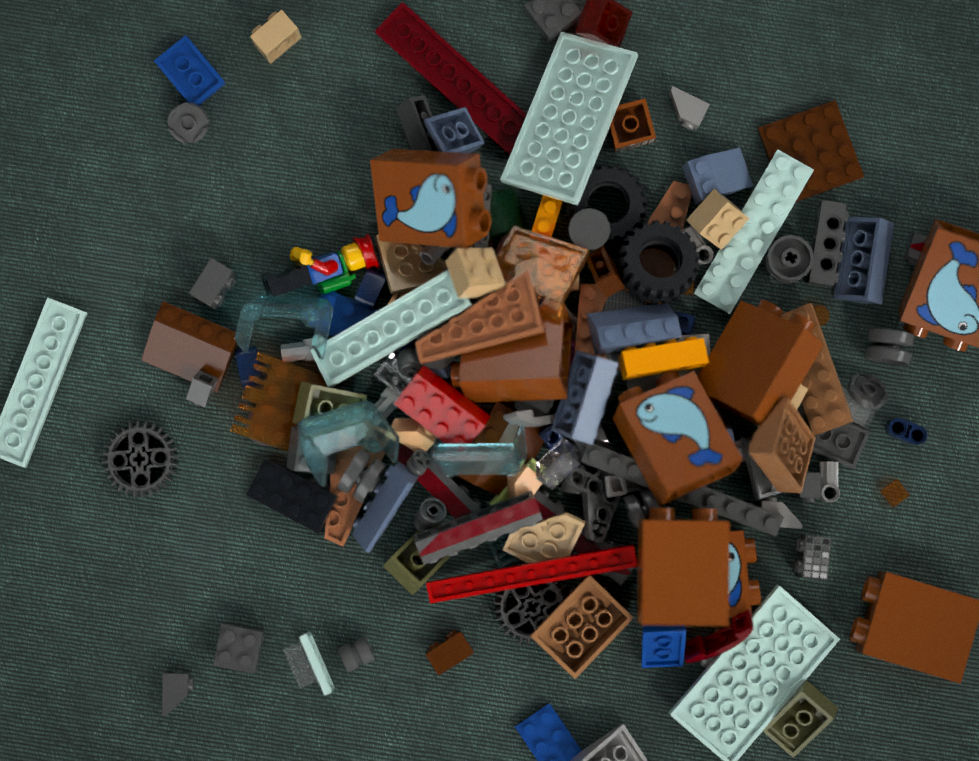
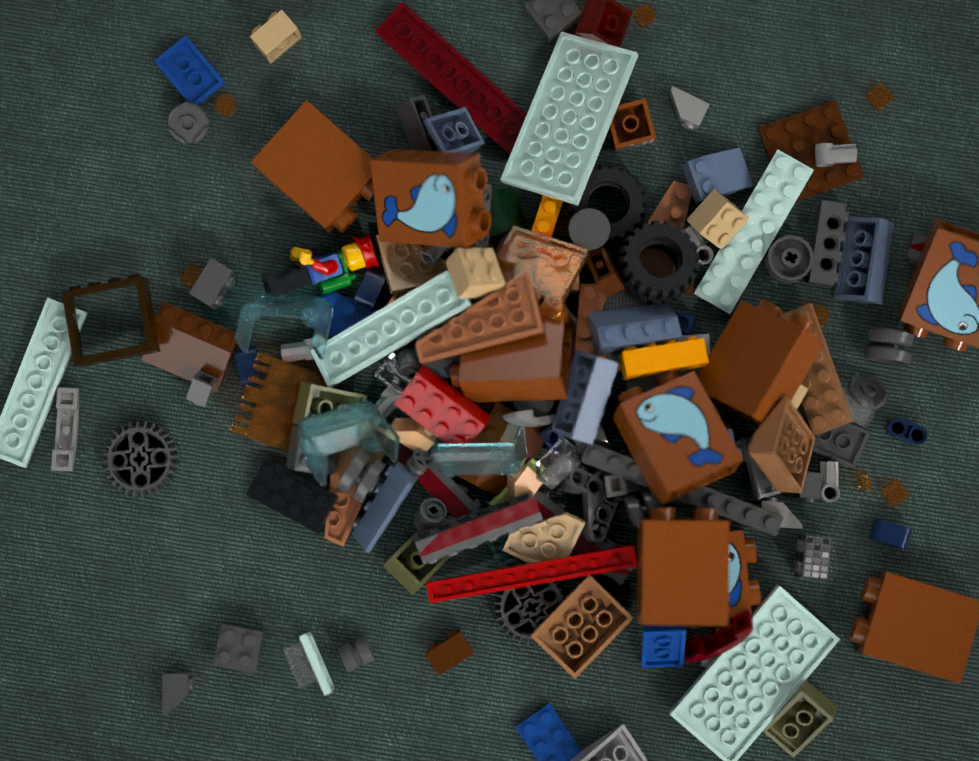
(66, 429): none -> light grey slope
(147, 312): none -> dark brown window
(191, 275): none -> clear orange tile
(225, 105): none -> clear orange tile
(317, 168): none -> dark orange brick
(645, 15): none -> clear orange tile
(828, 154): none -> light grey piece
(863, 480): none -> clear orange tile
(879, 97): none -> clear orange tile
(890, 534): none -> dark blue beam

